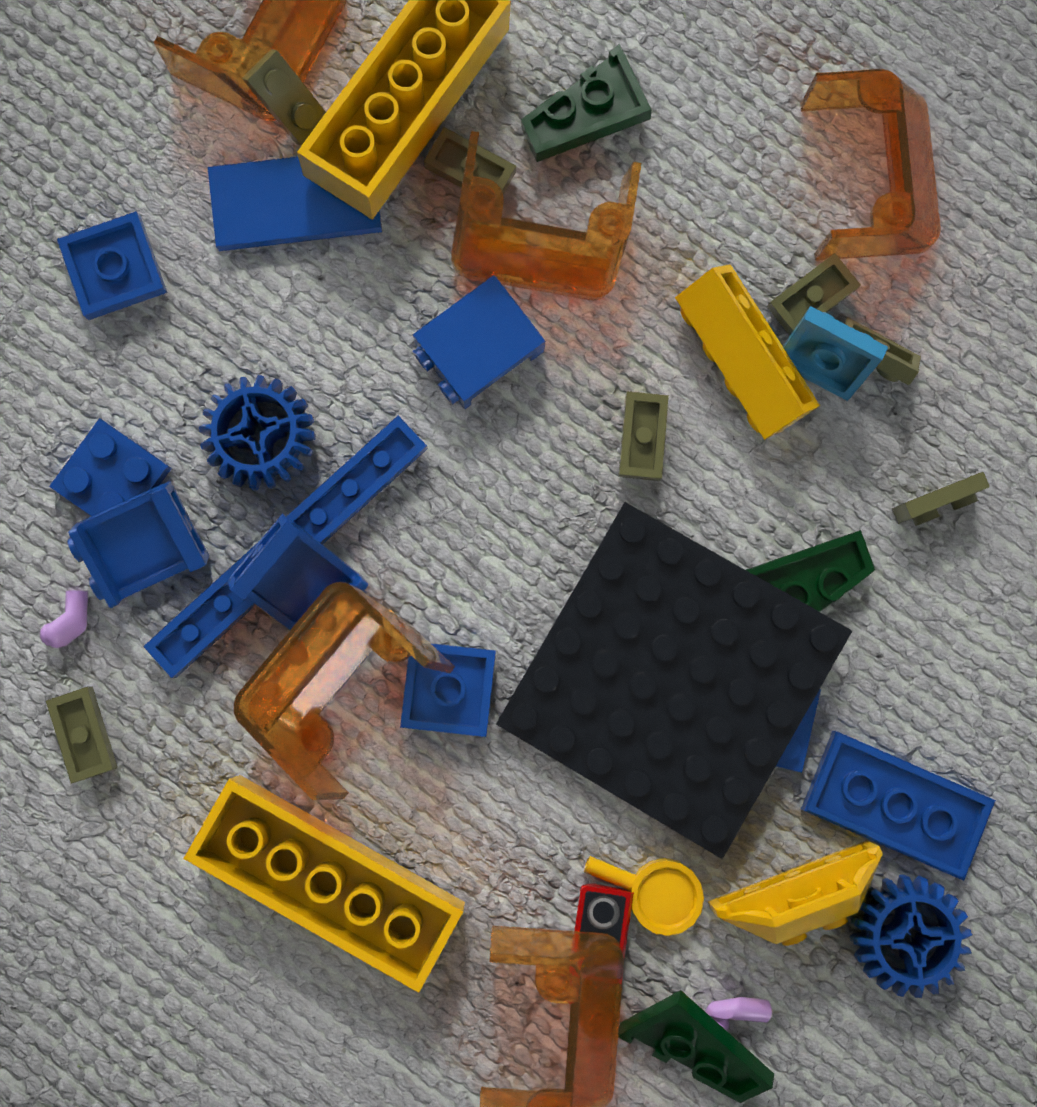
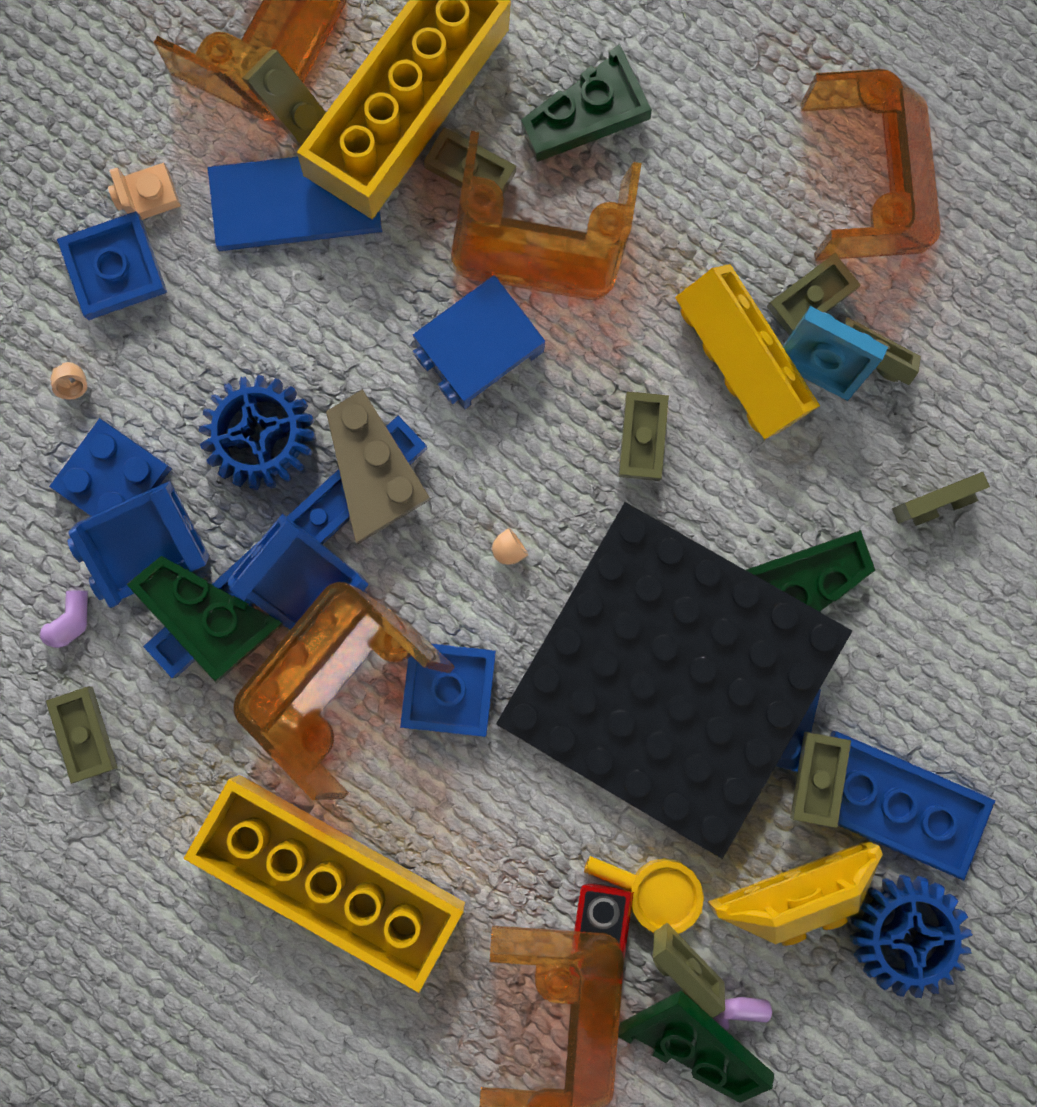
(61, 384): none -> light nougat hinge
(144, 191): none -> light nougat bracket
(202, 618): none -> dark green wing
(372, 468): none -> dark tan wing
(508, 548): none -> light nougat hinge
(695, 977): none -> olive plate
(820, 779): none -> olive plate

